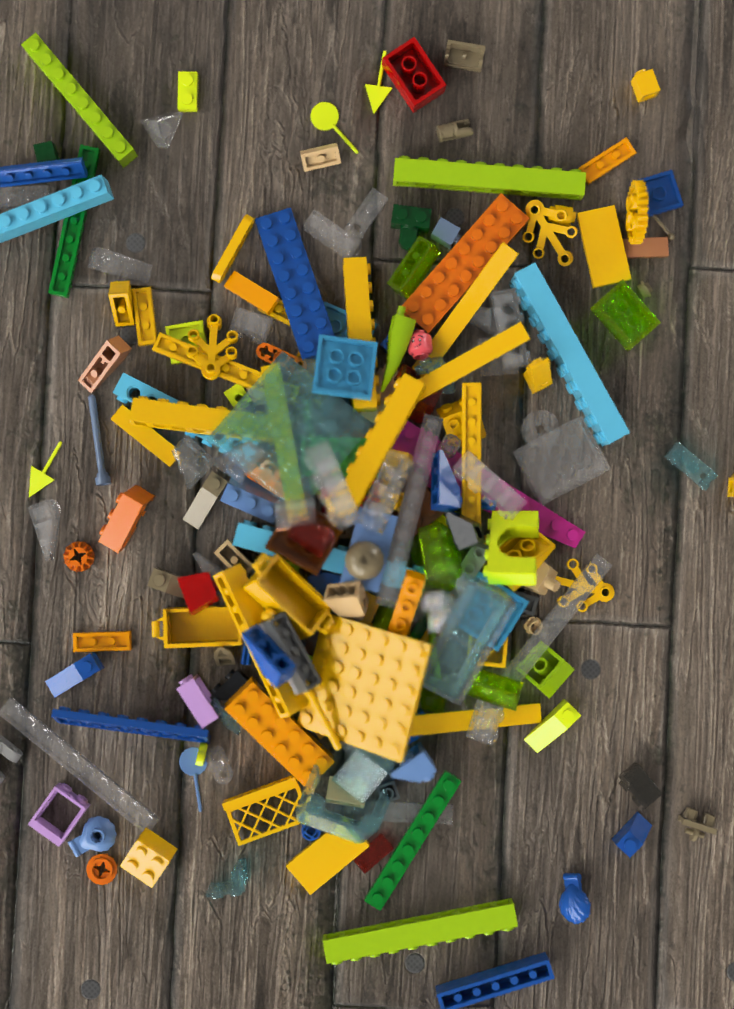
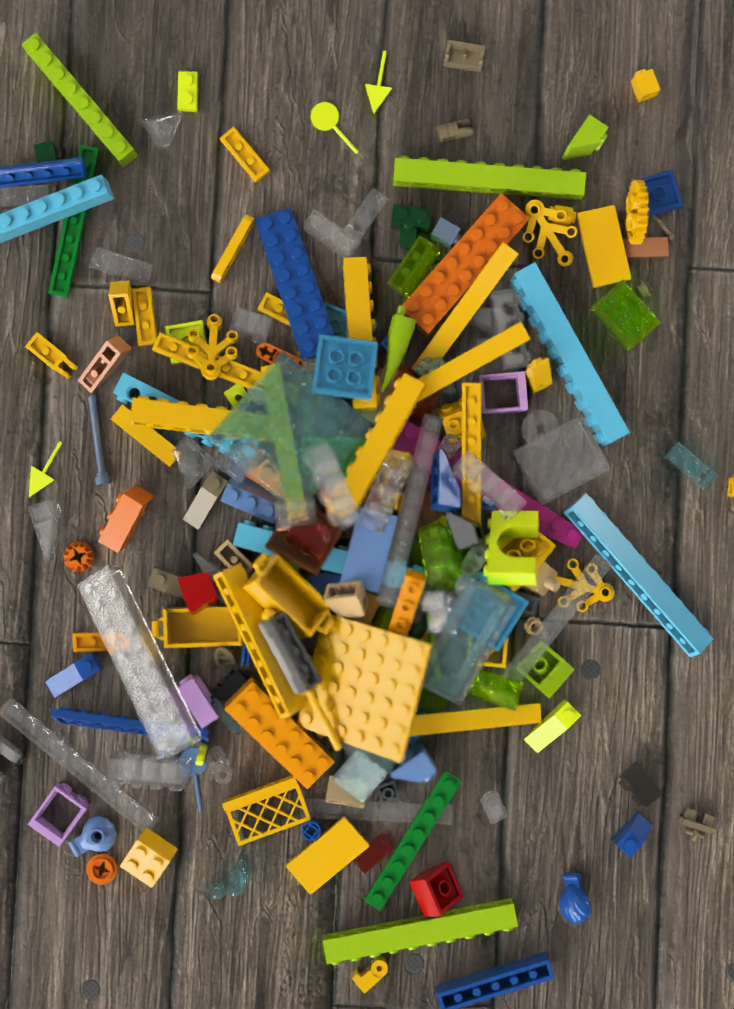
(49, 354): none -> yellow hinge
(139, 662): none -> clear brick
(148, 770): none -> clear brick
(244, 154): none -> yellow tile
(251, 292): light orange tile -> none
(269, 657): blue slope -> none
(312, 814): clear light blue windscreen -> none
(320, 157): tan plate -> none
(364, 560): dark tan cylinder -> none
(371, 974): none -> yellow leg
(413, 74): red brick -> none
(420, 345): coral head -> none
(436, 889): none -> red slope
(485, 722): clear brick -> none
(493, 807): none -> clear brick
(520, 389): none -> lavender window
(587, 139): none -> lime slope
(608, 160): light orange tile -> none
(638, 575): none -> medium azure brick

